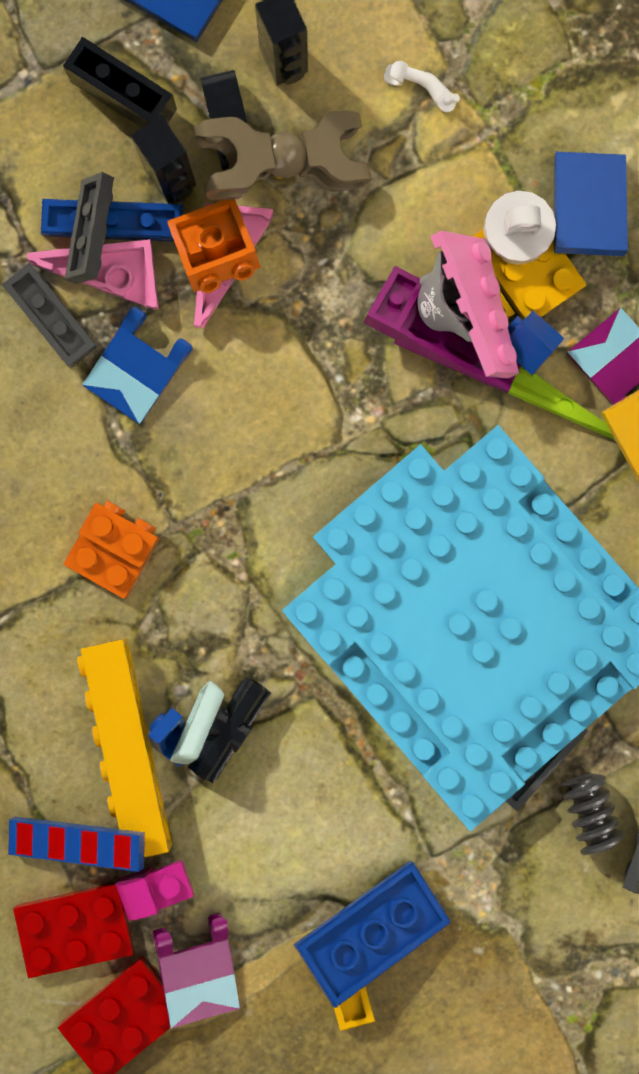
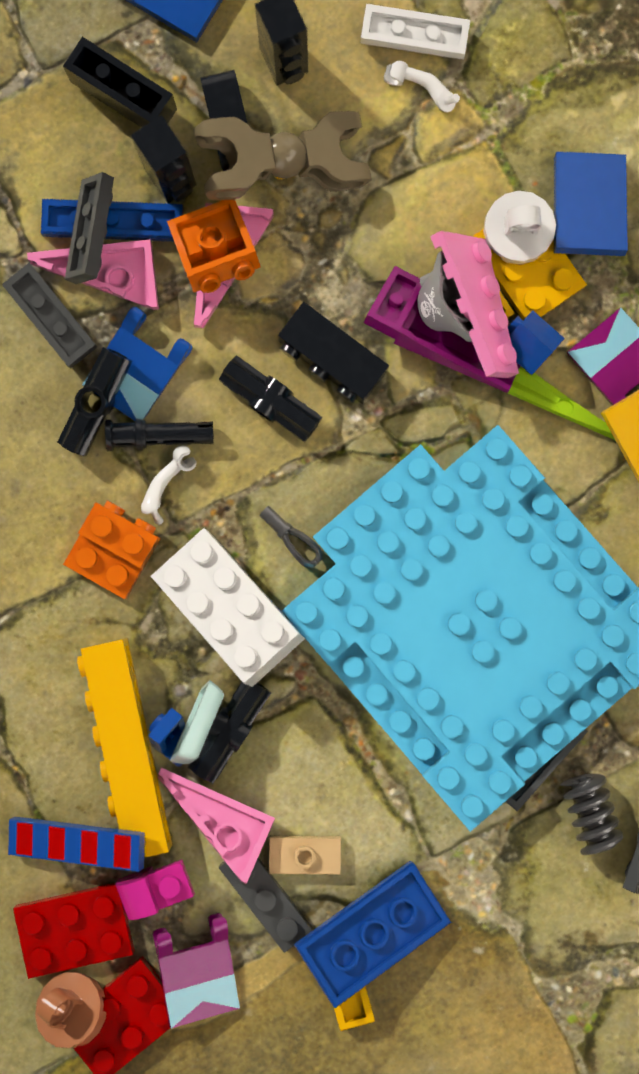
(70, 1010): none -> nougat tile
(83, 421): none -> black piece
(141, 434): none -> black pin
(153, 495): none -> white piece
(227, 607): none -> white brick
(228, 825): none -> bright pink wing
(270, 398): none -> black piece
(270, 905): none -> dark grey plate
(284, 529): none -> flat silver piece
(304, 854): none -> tan plate
(331, 354): none -> black brick
(415, 31): none -> white plate

